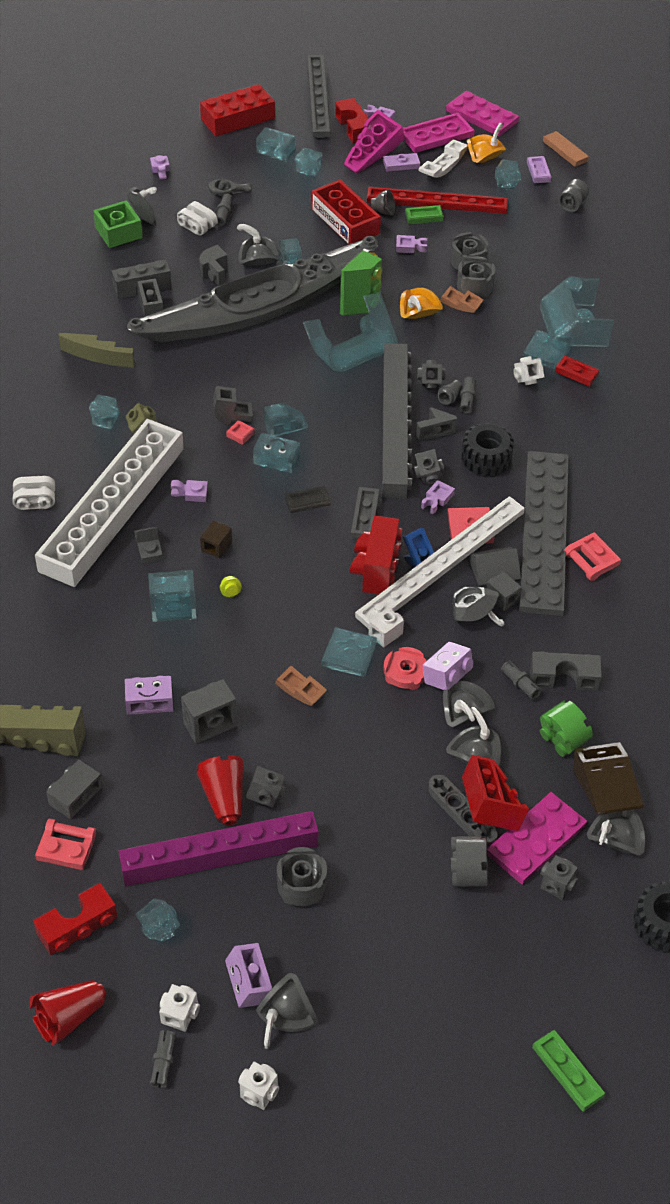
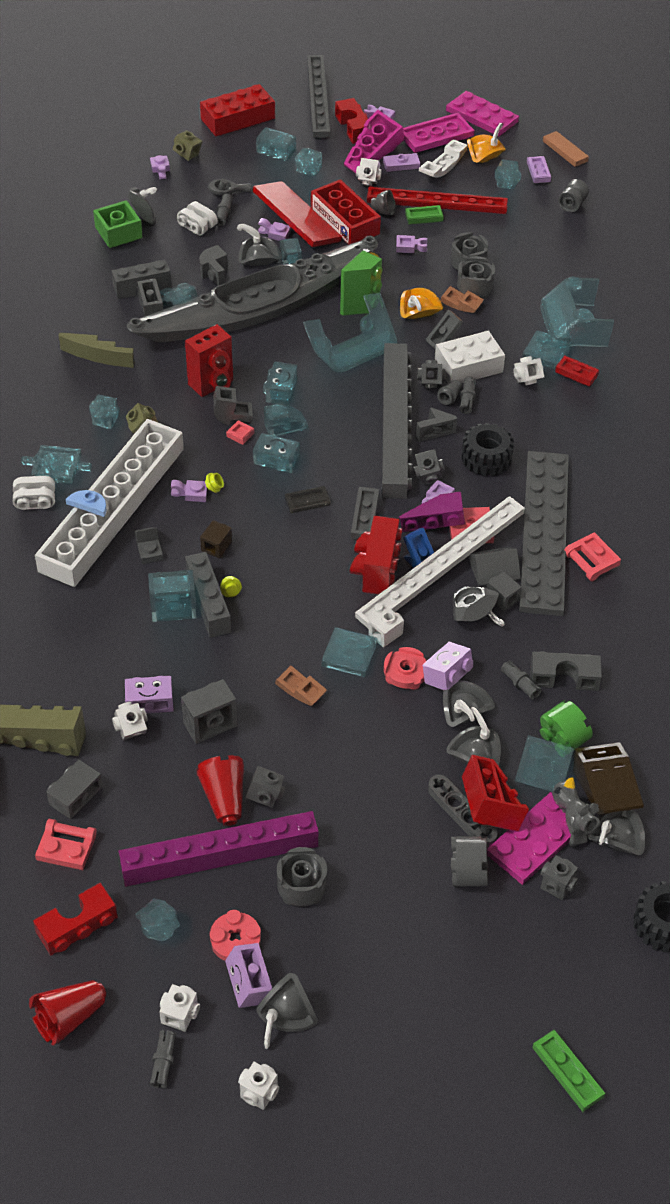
(57, 463): none -> clear light blue plate
(88, 501): none -> light blue plate
(130, 728): none -> white brick
(178, 295): none -> clear light blue plate
(187, 145): none -> olive brick
(208, 595): none -> dark grey brick
(209, 360): none -> red piece
(214, 482): none -> neon yellow plate
(233, 923): none -> coral plate
(277, 231): none -> lavender plate
(280, 383): none -> clear light blue brick
(297, 214): none -> tile
(366, 166): none -> white brick
(435, 513): none -> magenta slope
(445, 329): none -> dark grey slope
(470, 357): none -> white brick
(543, 763): none -> clear light blue plate
(578, 815): none -> dark grey animal

